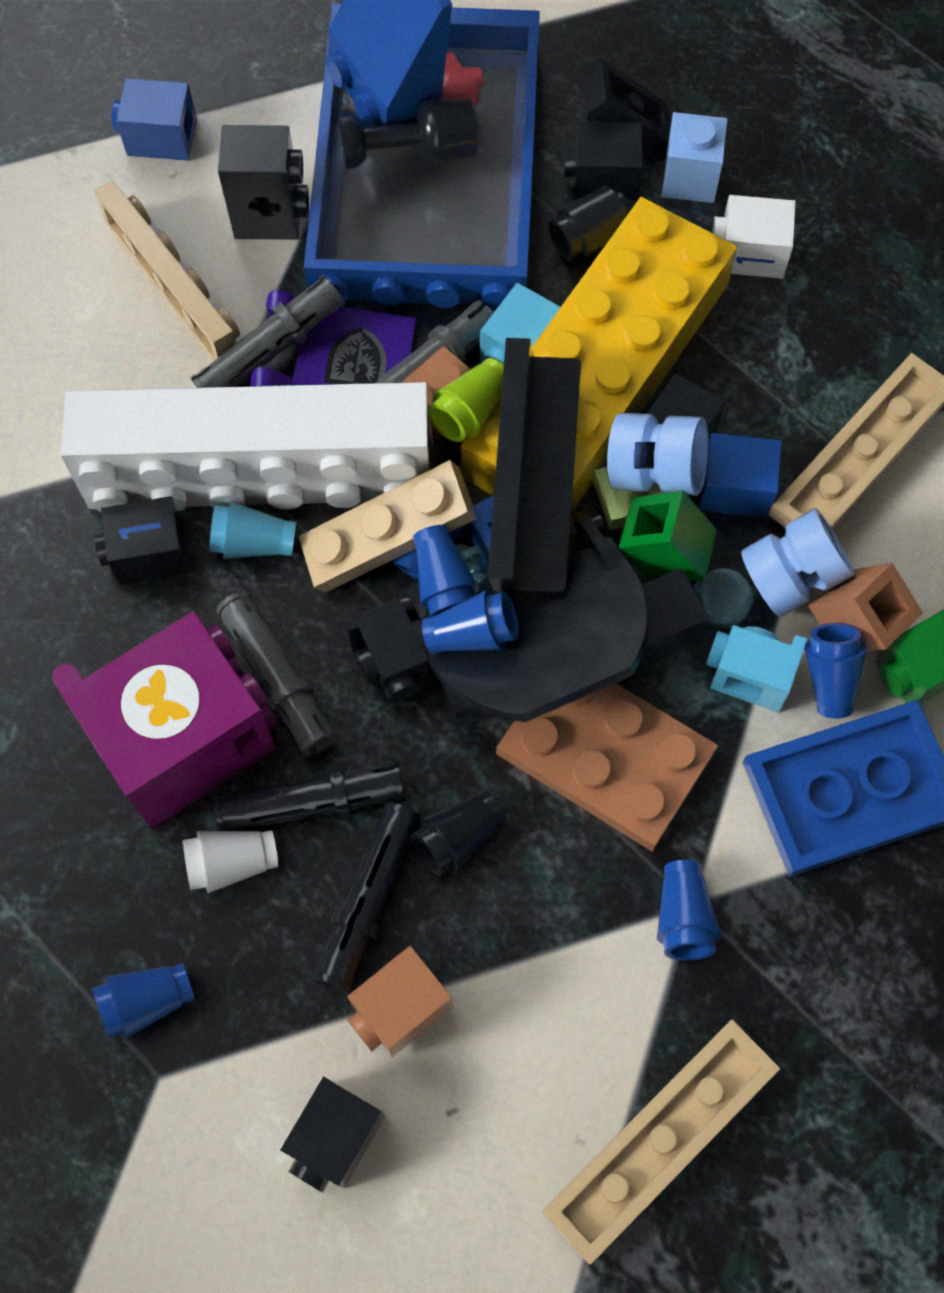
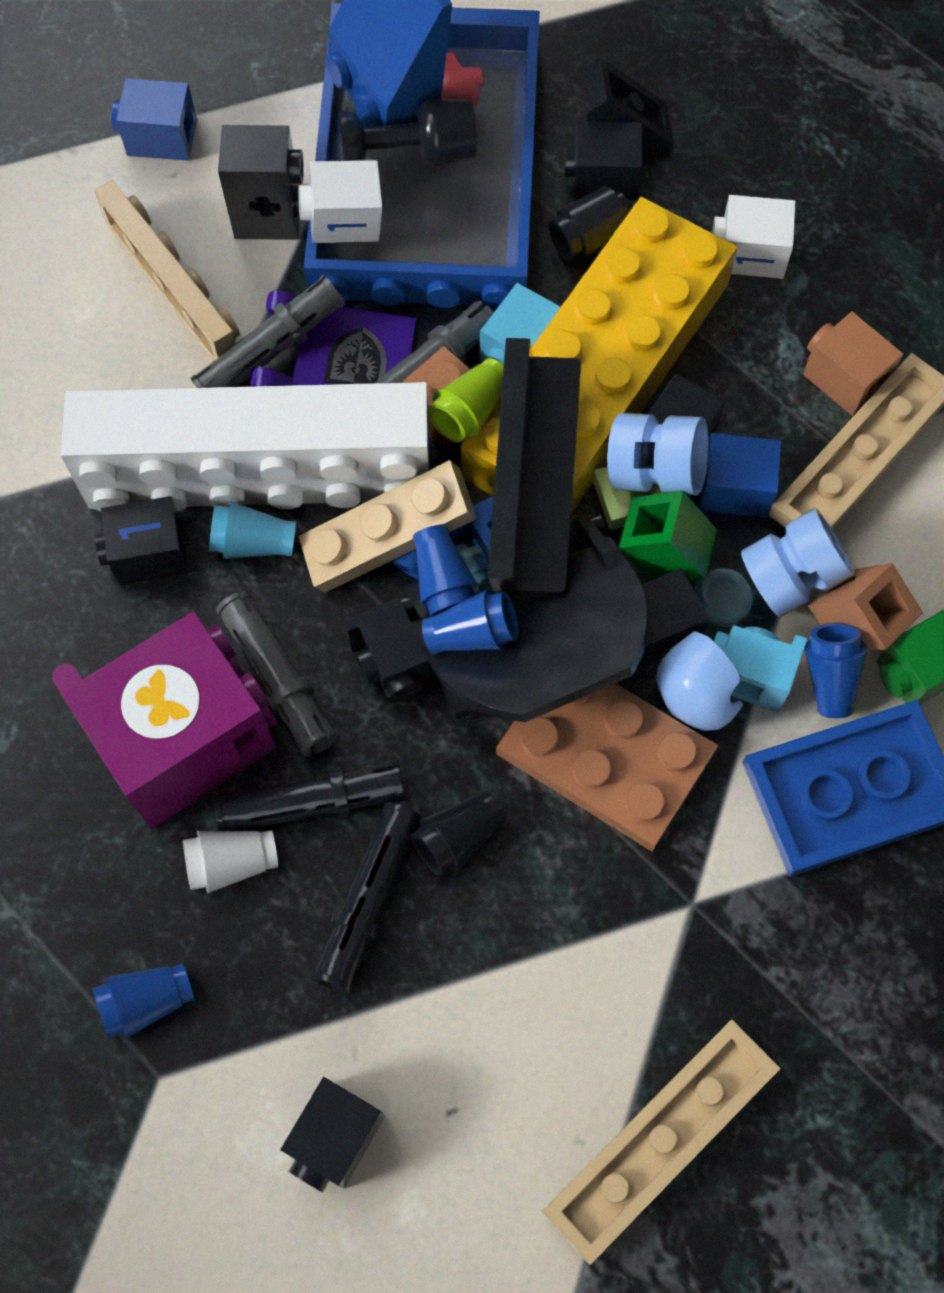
(342, 201): none -> white brick
(398, 1003): nougat brick -> none
(686, 913): blue cone -> none
(694, 157): light blue brick -> none
(698, 683): none -> light blue hair
(850, 362): none -> nougat brick

